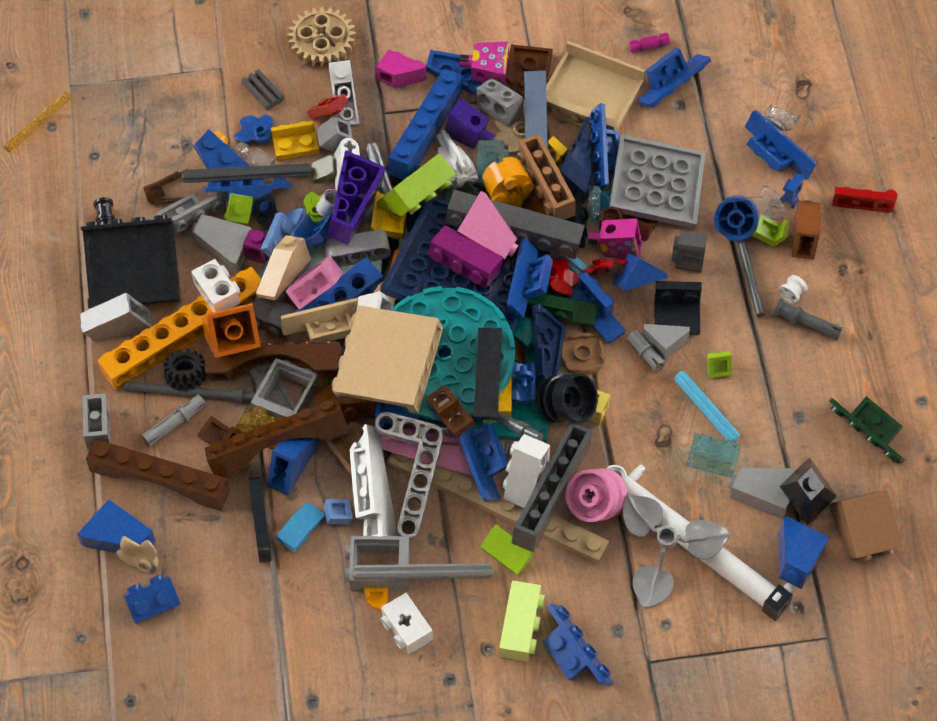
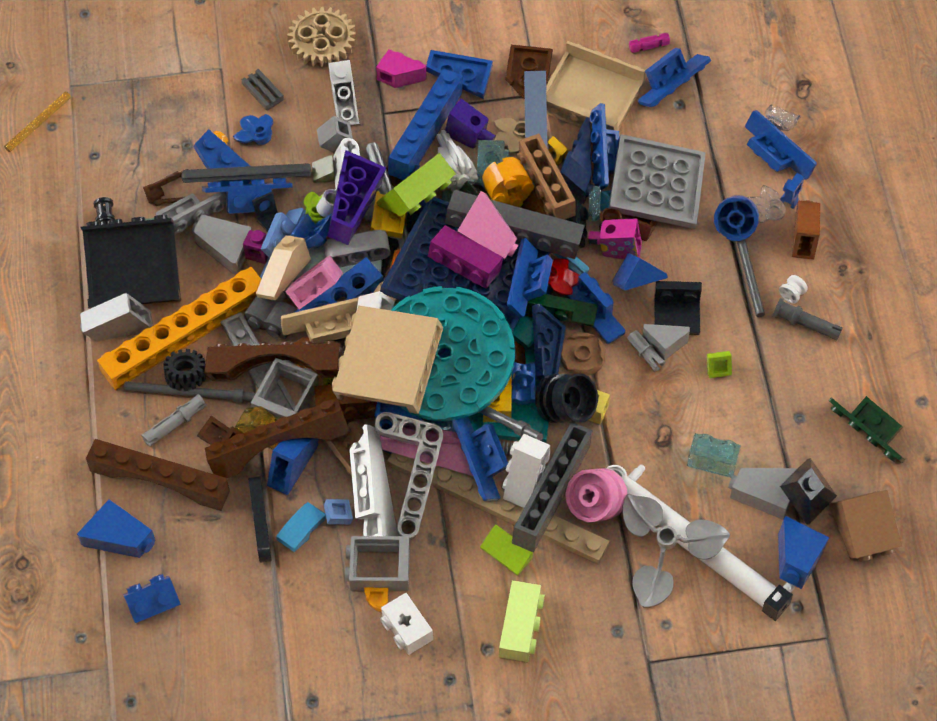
(96, 419): light grey brick -> none
(138, 555): tan plate -> none
(212, 288): white brick -> none
(231, 330): orange slope -> none
(238, 208): lime bracket -> none
(256, 157): clear plate -> none
(295, 140): yellow bracket -> none
(328, 106): red plate -> none
(422, 571): light grey axle -> none
(450, 411): reddish brown slope -> none
(487, 61): dark pink torso -> none
(488, 374): black tile -> none
(500, 102): light grey brick -> none
(571, 650): blue bracket -> none
(601, 266): red plate -> none
(689, 251): dark grey brick -> none
(706, 406): medium azure axle -> none
(771, 231): lime bracket -> none
(864, 199): red plate -> none

